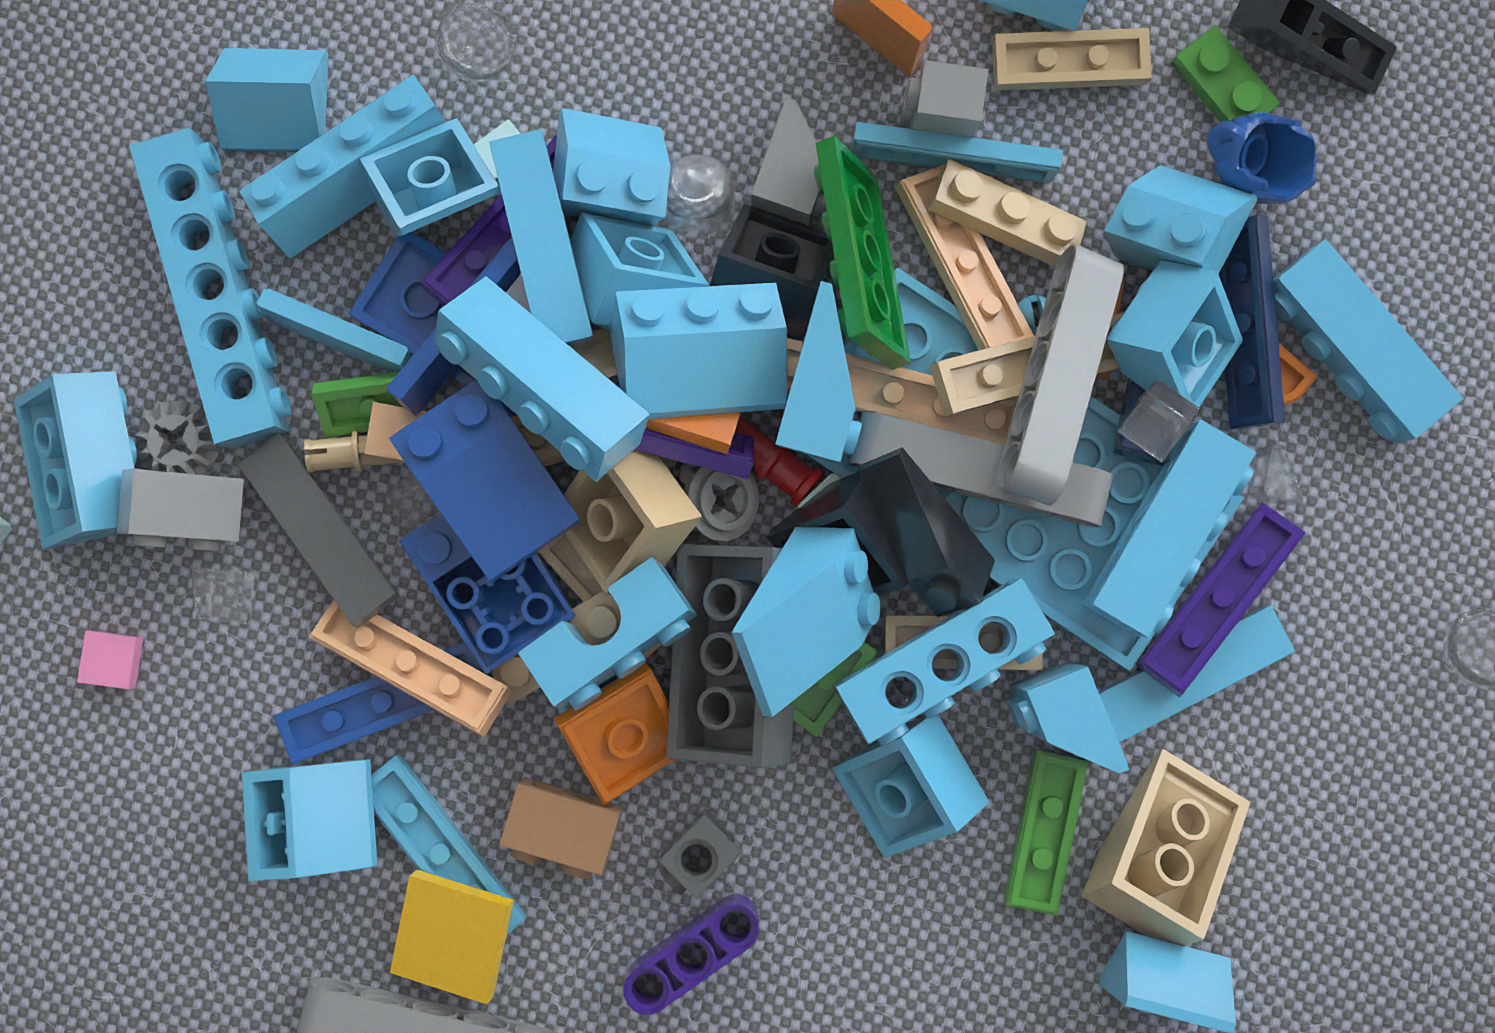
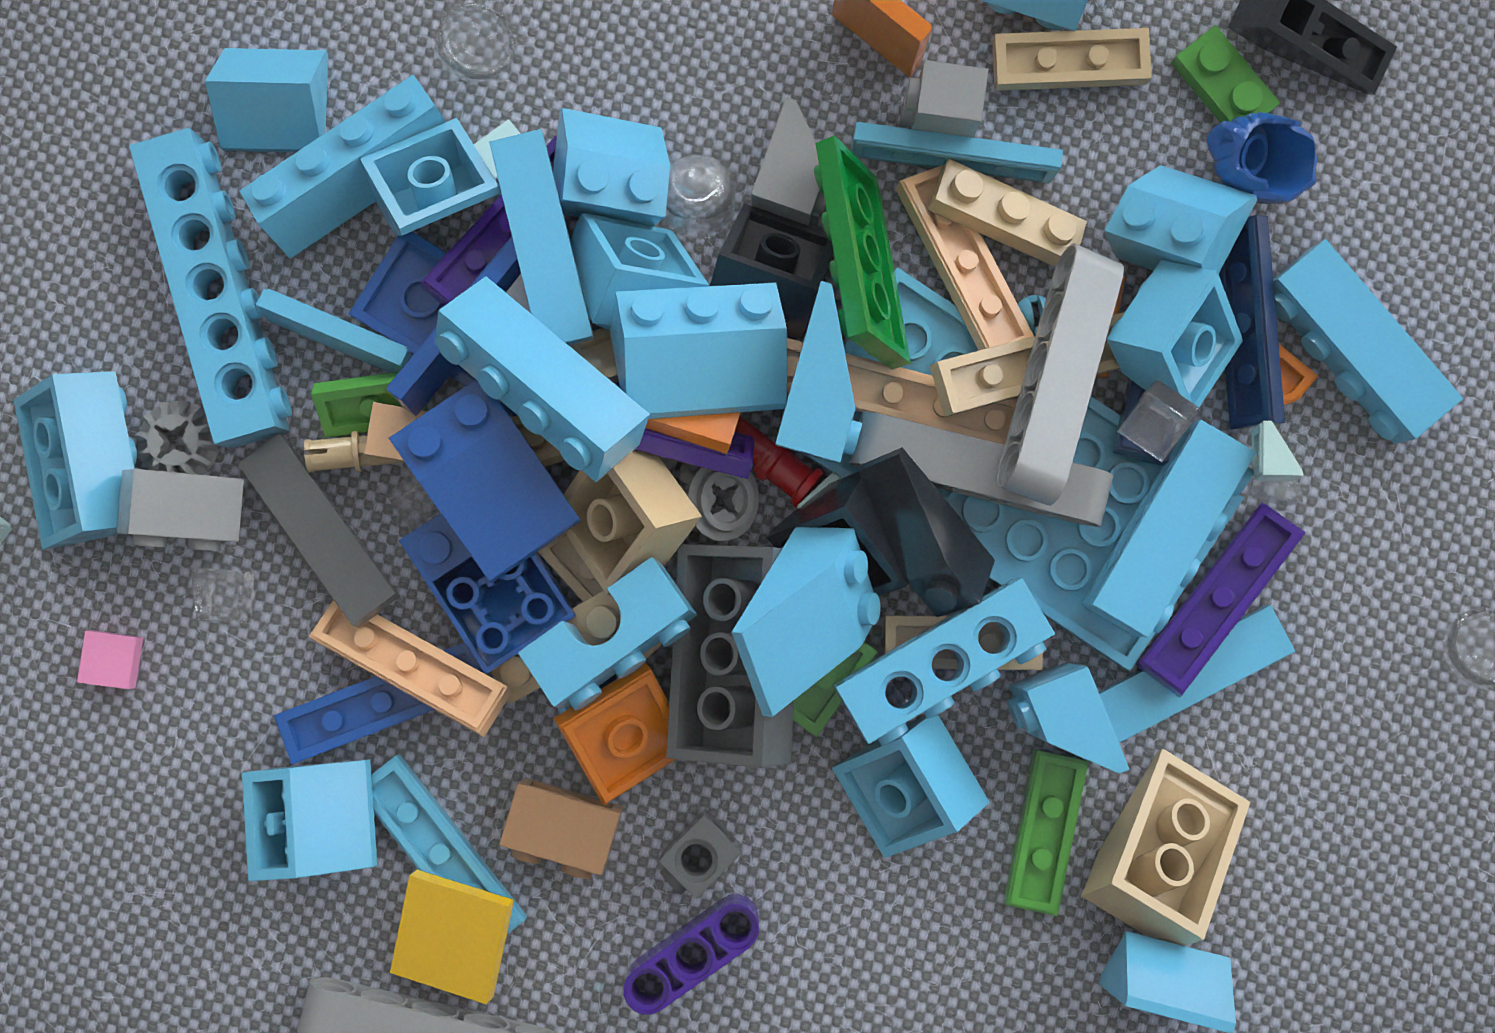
(1273, 456): none -> light aqua slope

